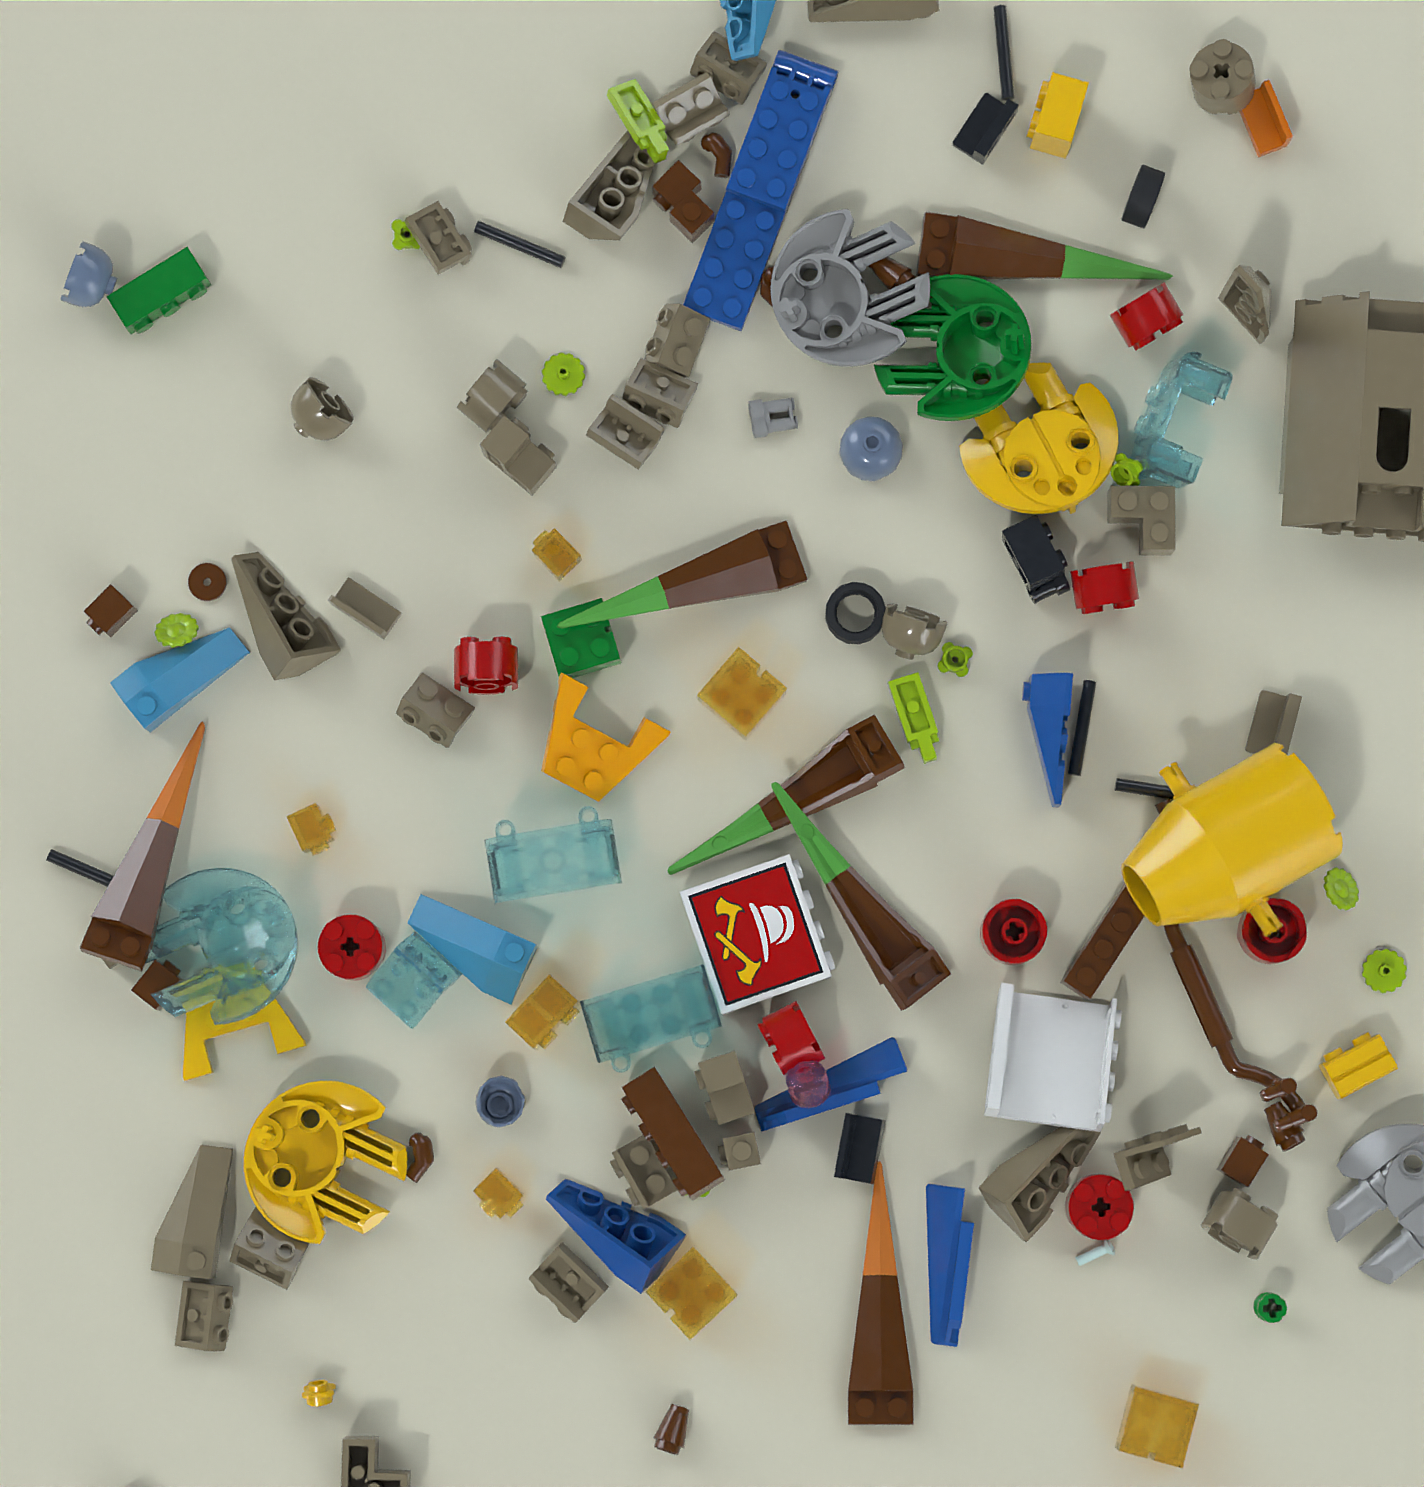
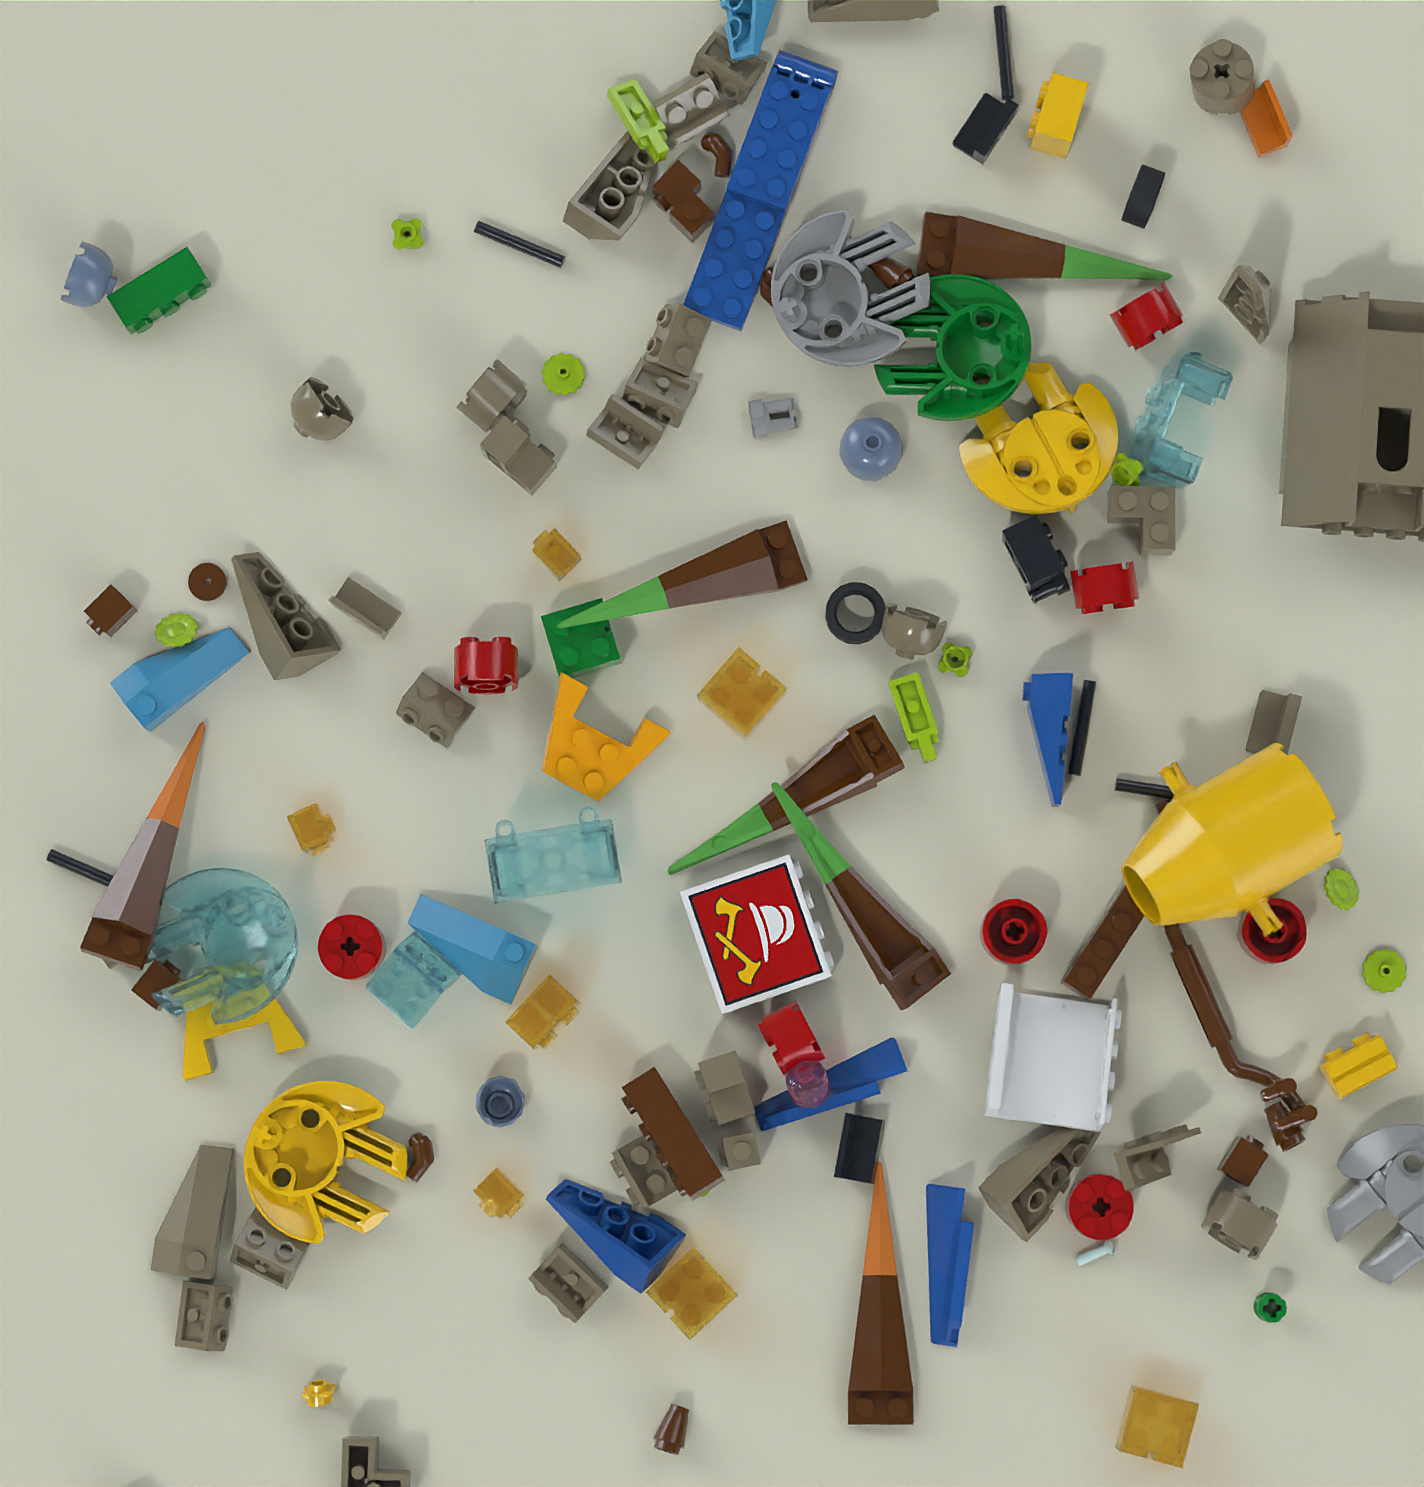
(439, 238): dark tan bracket -> none
(651, 1015): clear light blue container -> none

